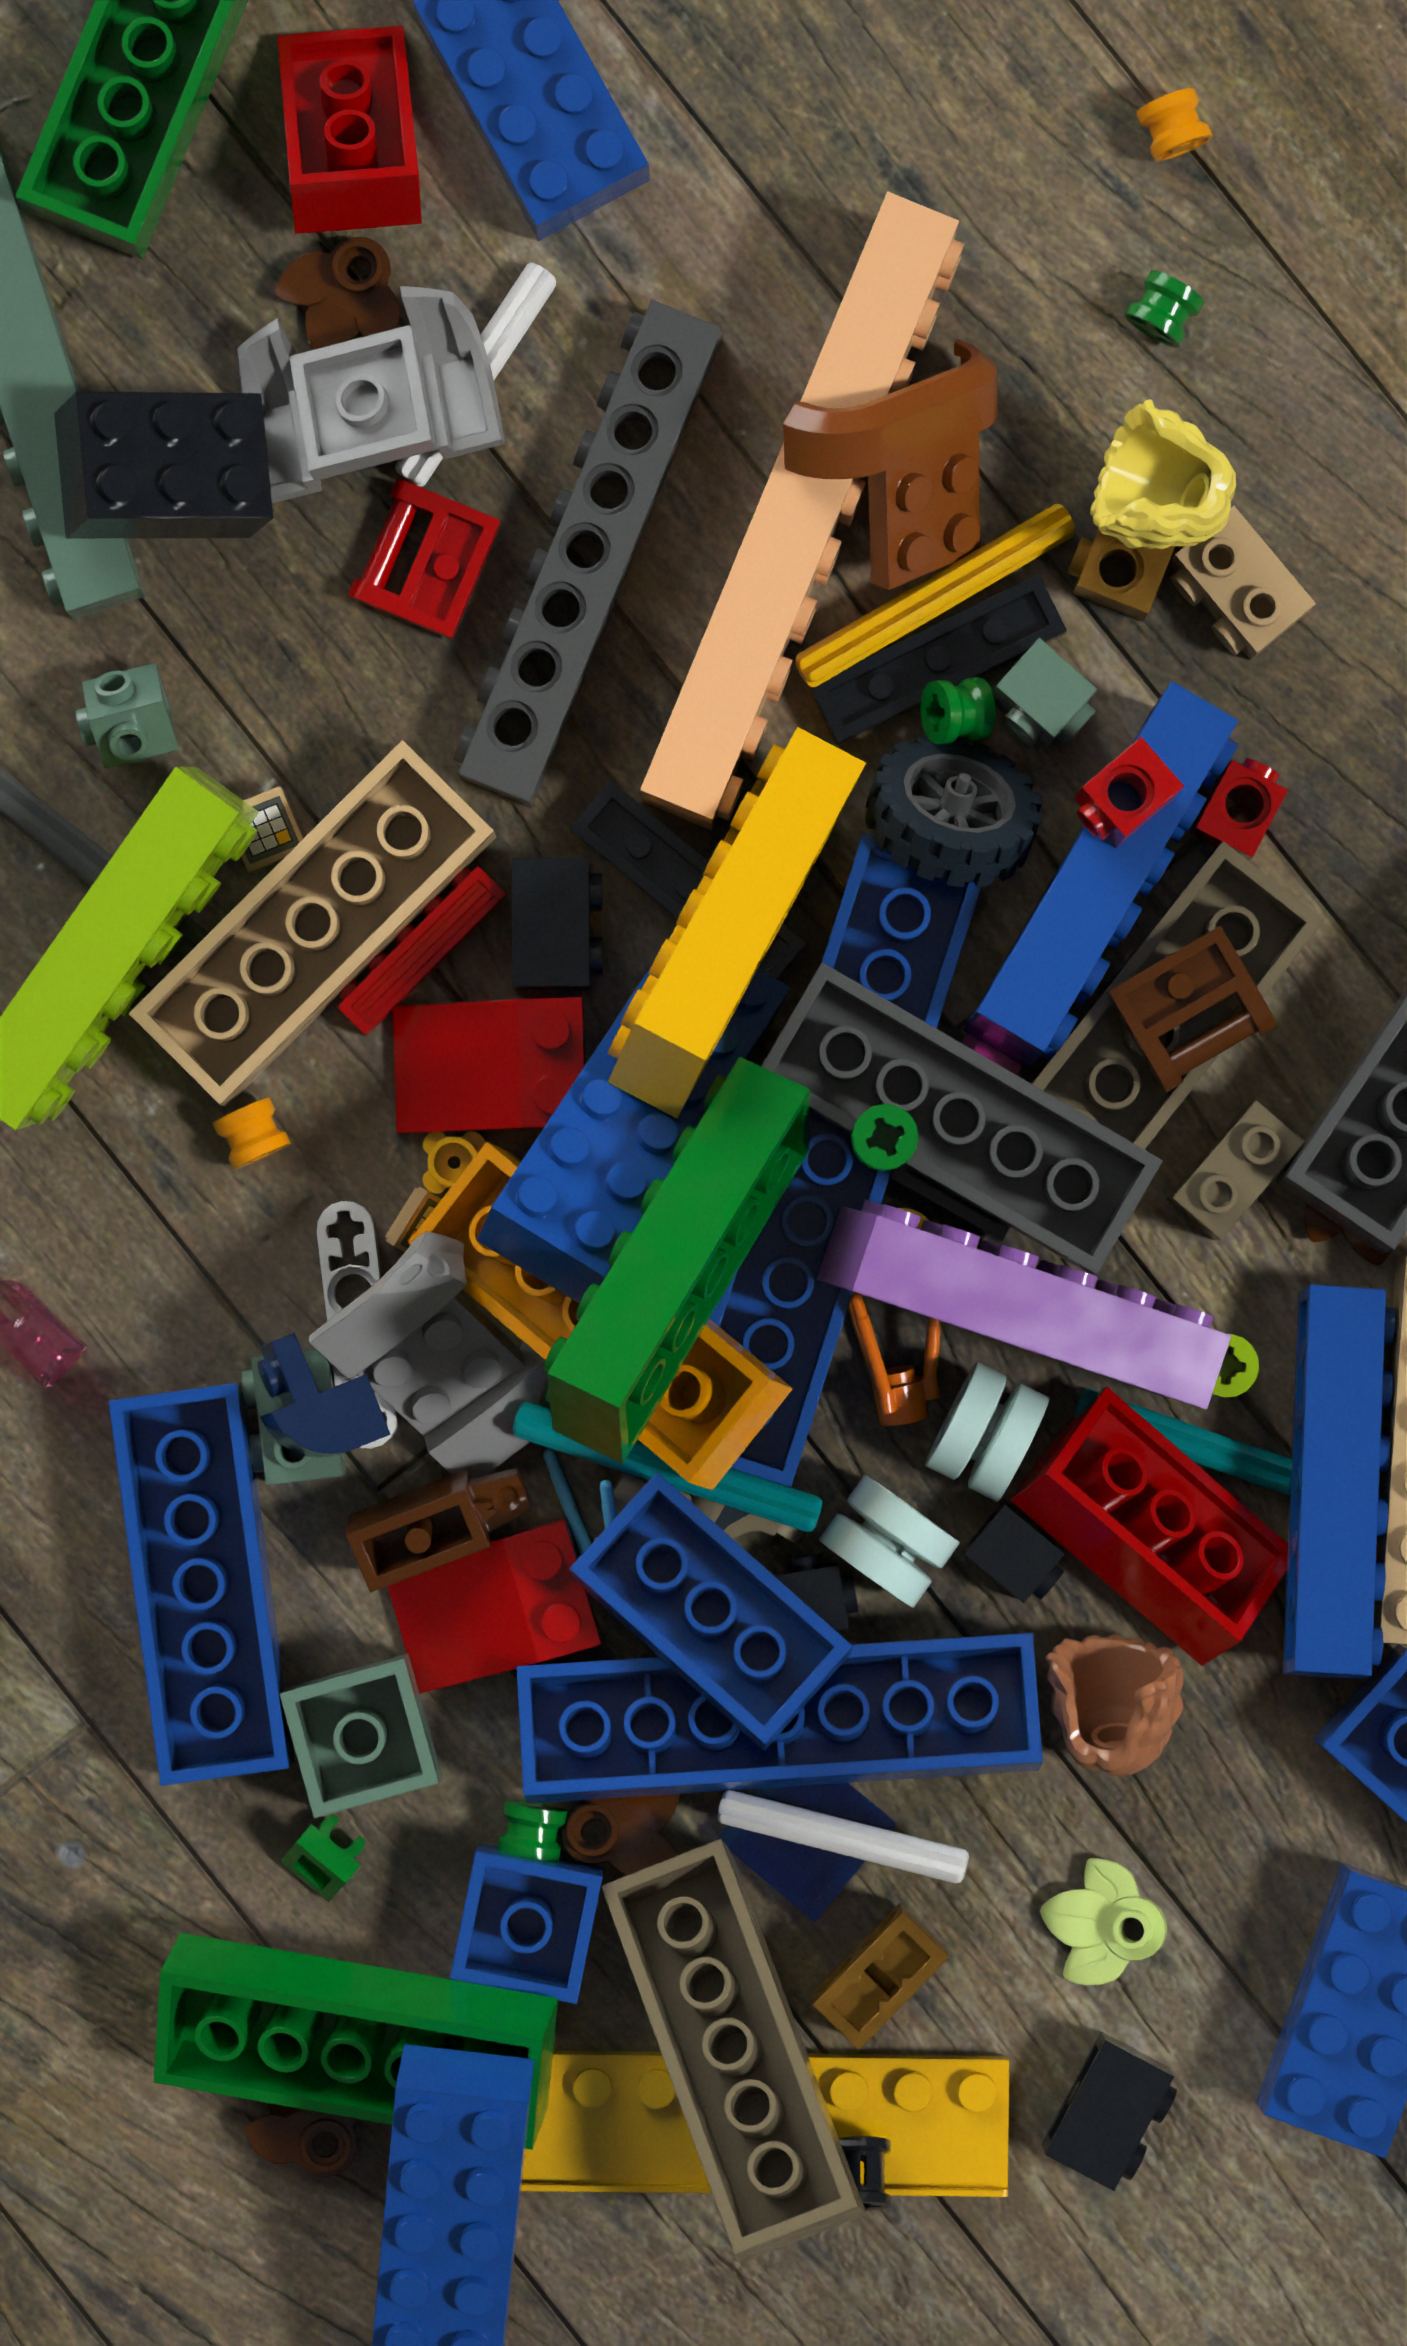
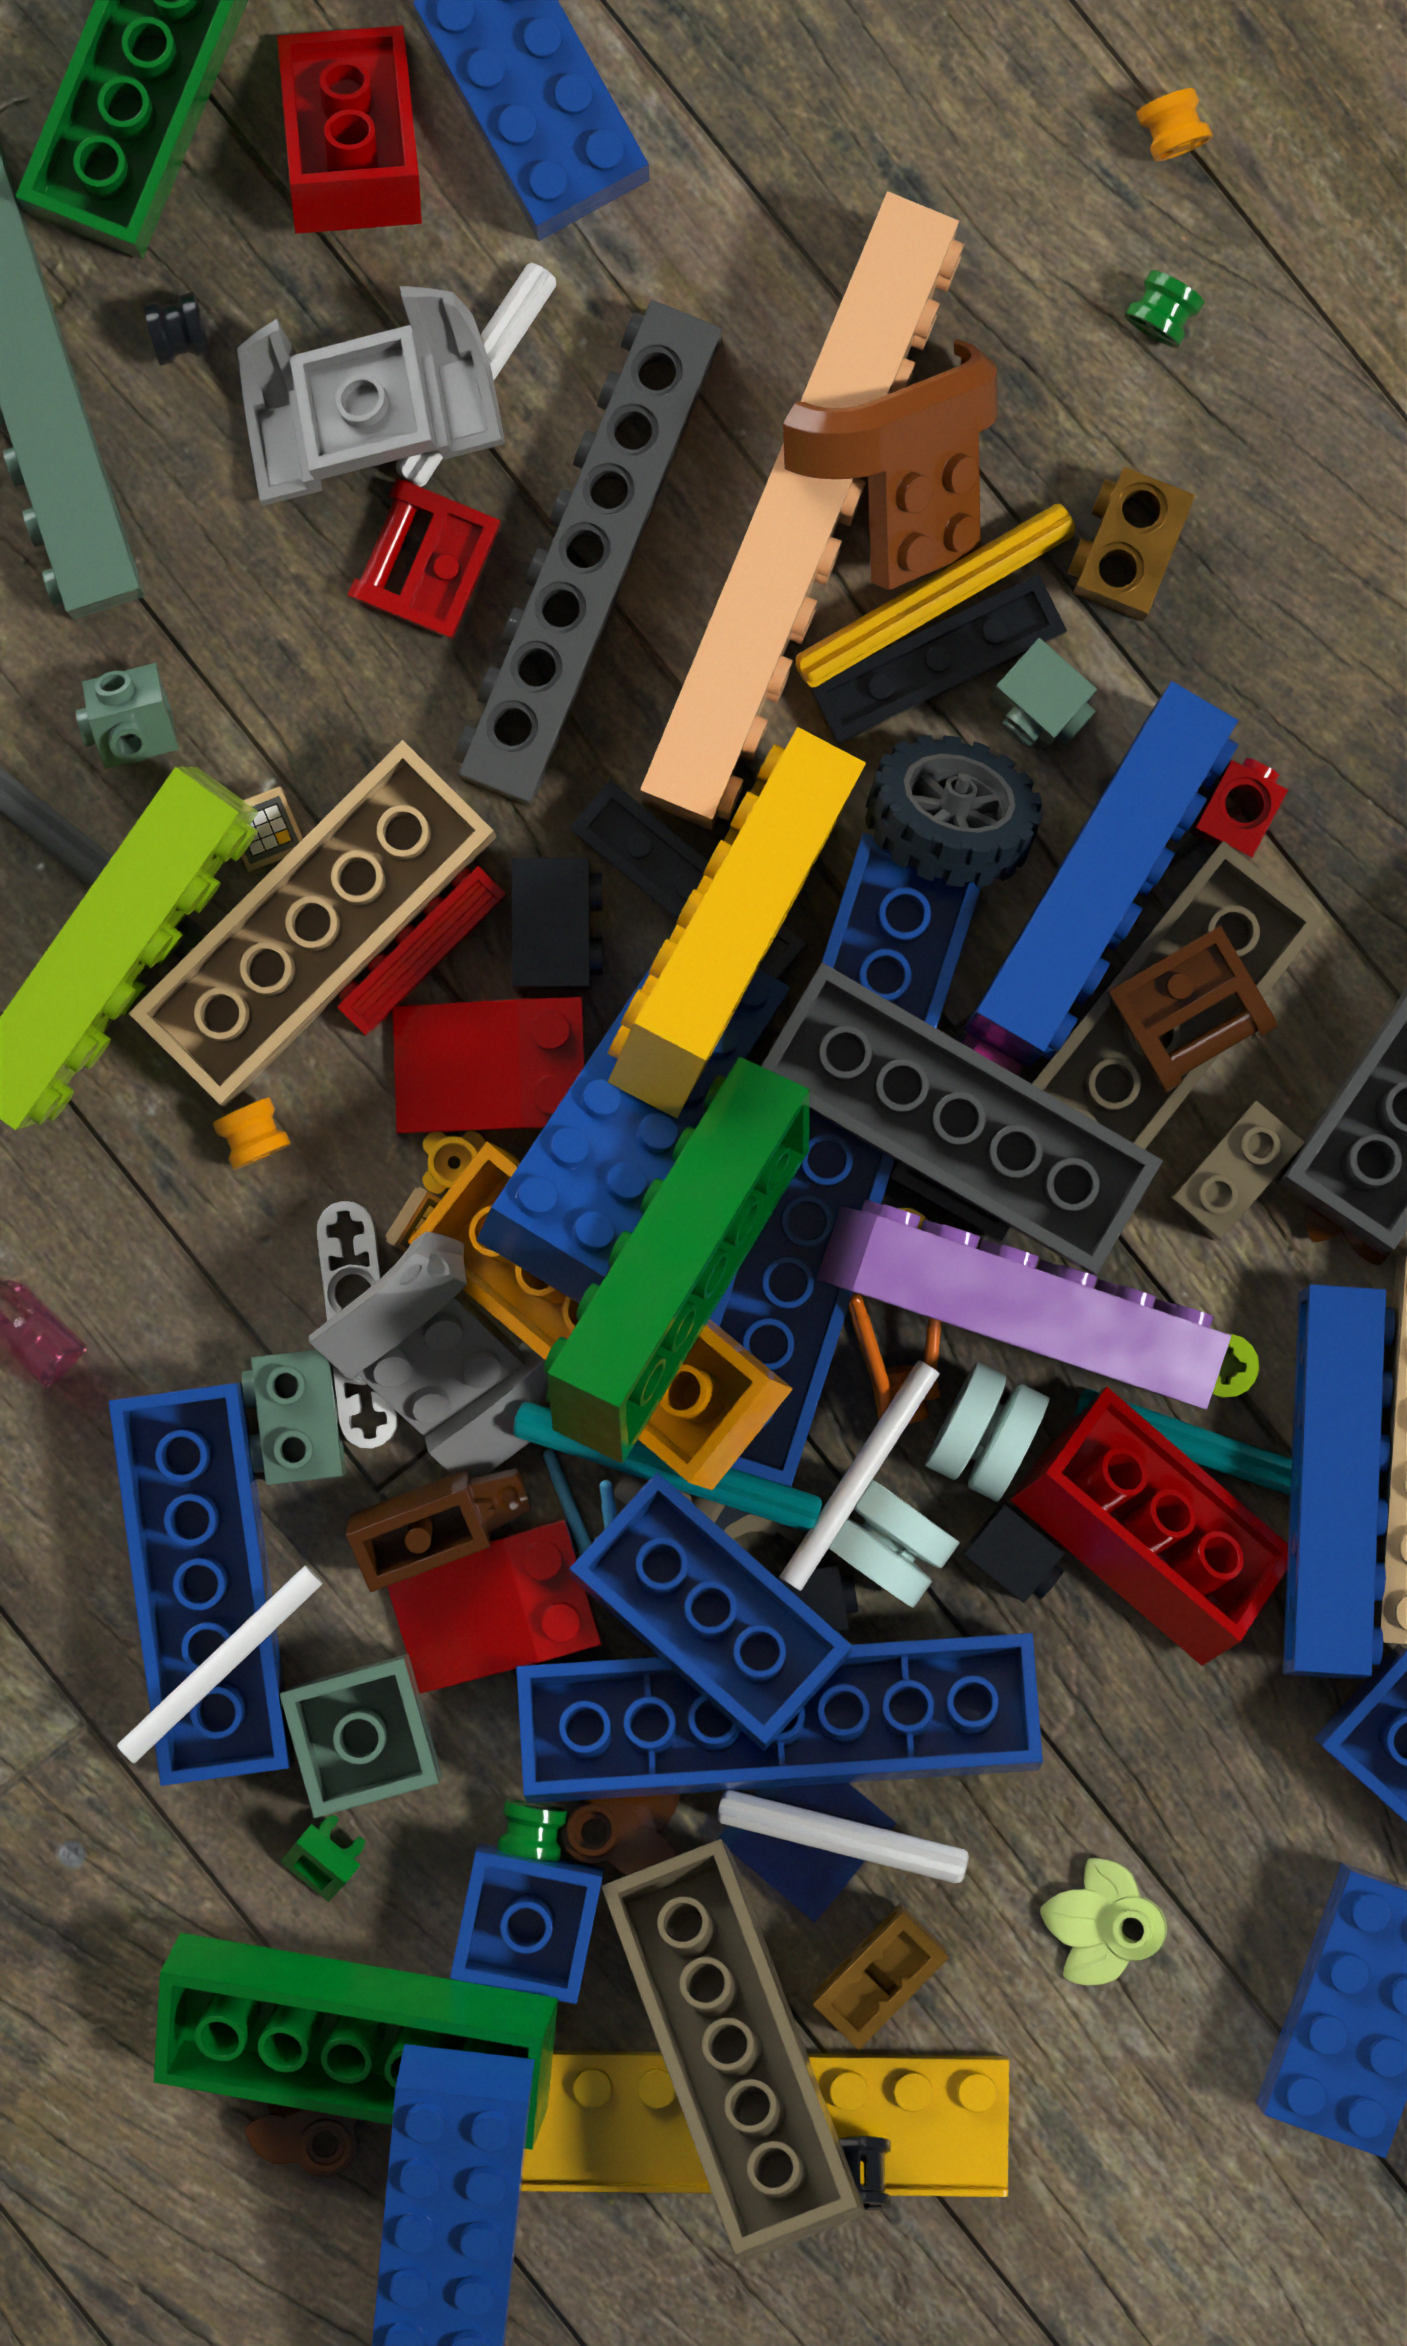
(163, 465): black brick -> none
(176, 328): none -> black wheel
(219, 1664): none -> white bar
(311, 1420): dark blue brick -> none
(335, 302): reddish brown plate -> none
(859, 1475): none -> white bar
(878, 1149): green wheel -> none
(958, 711): green wheel -> none
(1109, 2112): black brick -> none
(1115, 1700): nougat hair -> none
(1146, 774): red brick -> none
(1162, 483): light yellow hair -> none
(1240, 587): tan brick -> none

